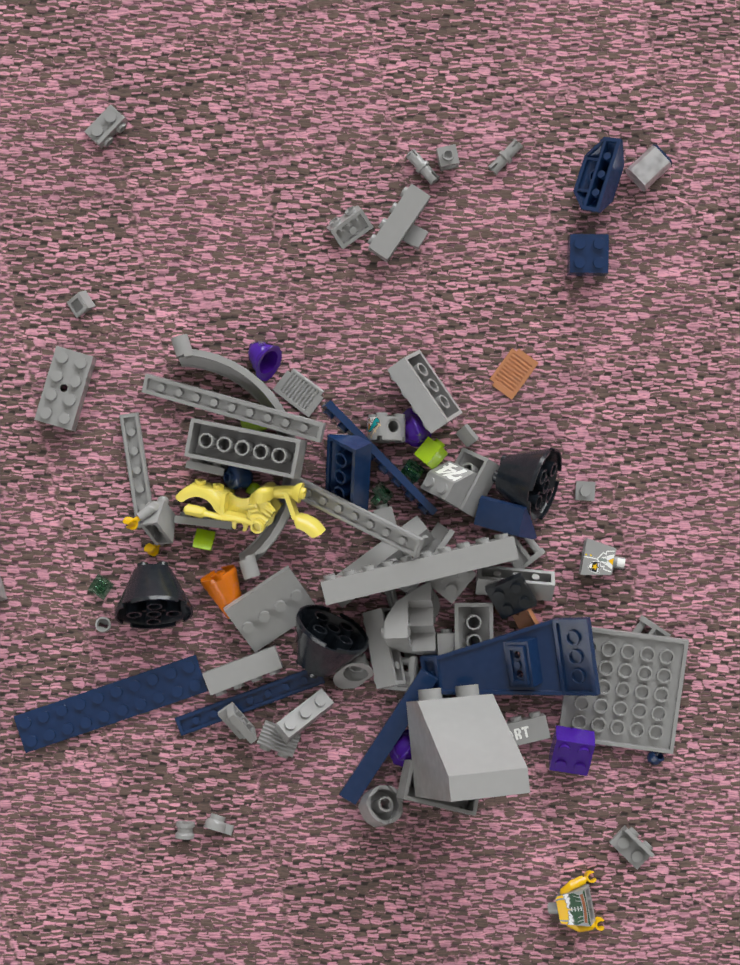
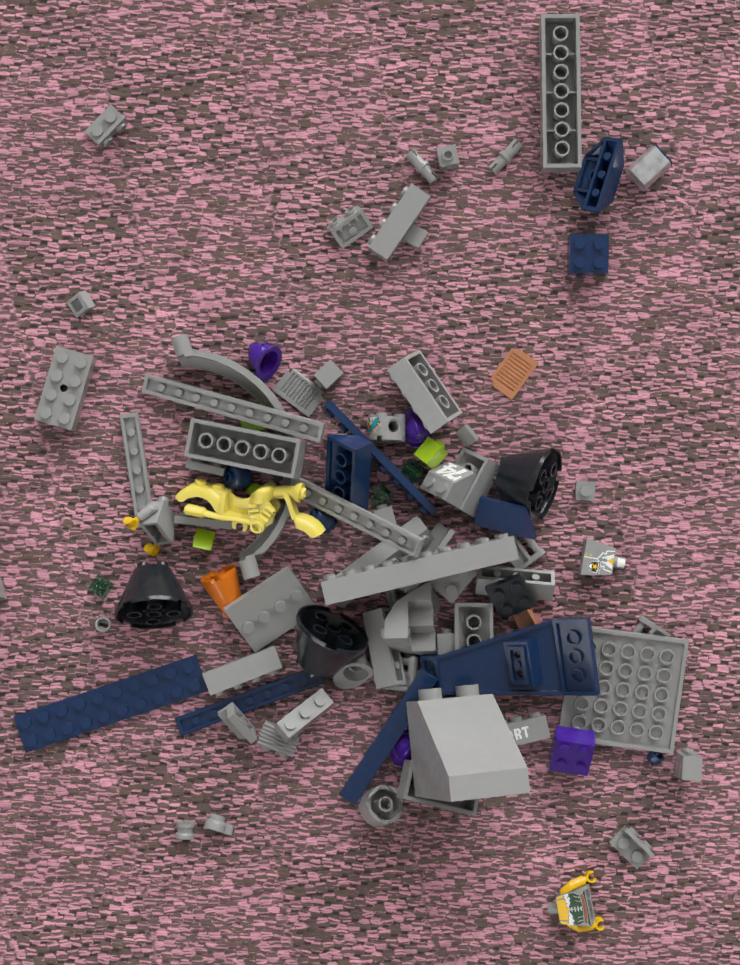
(327, 375): none -> light grey brick
(327, 520): none -> dark blue head
(560, 93): none -> light grey brick
(688, 765): none -> light grey brick

